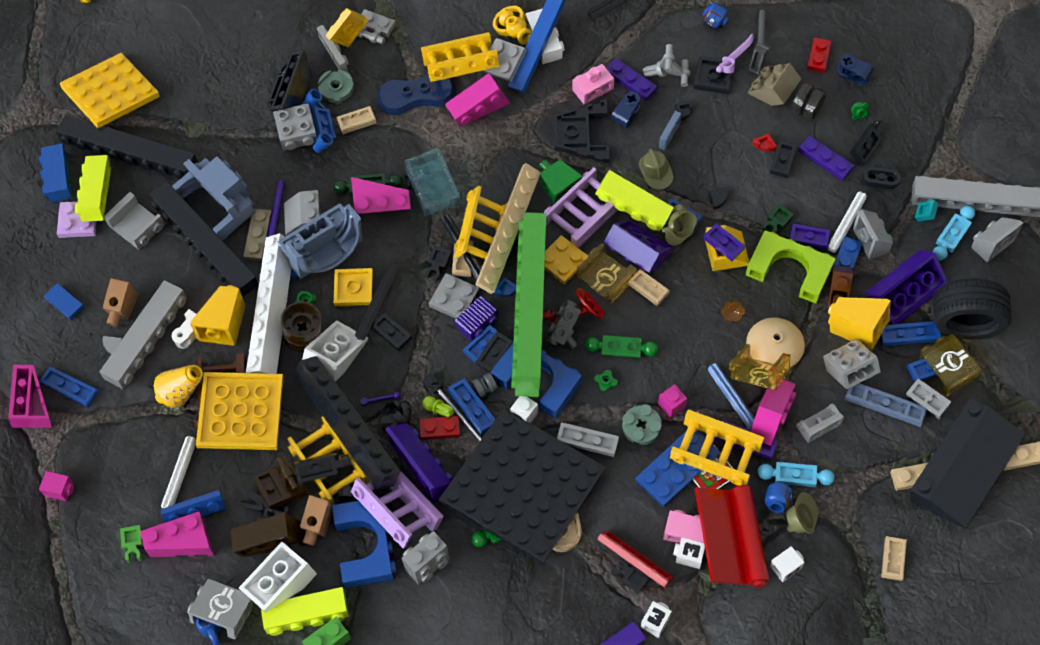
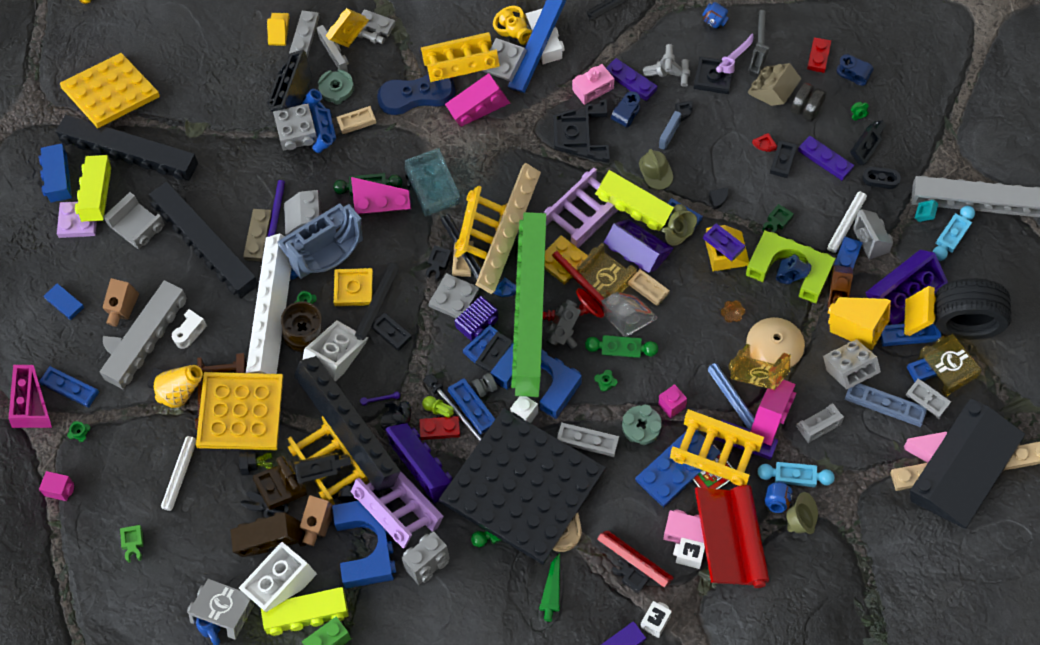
(75, 426): none -> green plate
(178, 537): dark pink wedge -> none
(205, 504): blue plate -> none
(220, 317): yellow slope -> none
(223, 186): sand blue piece -> none
(249, 461): none -> black piece
(278, 28): none -> yellow slope
(305, 32): none -> light grey plate
(551, 593): none -> green bar
(557, 179): green torso -> none
(578, 277): none -> red bar
(627, 312): none -> clear slope
(787, 563): white brick -> none
(792, 270): none -> dark blue piece
(810, 236): dark purple plate -> none
(894, 558): tan plate -> none
(919, 310): none -> yellow tile
(924, 446): none -> bright pink slope
(996, 237): light grey slope -> none

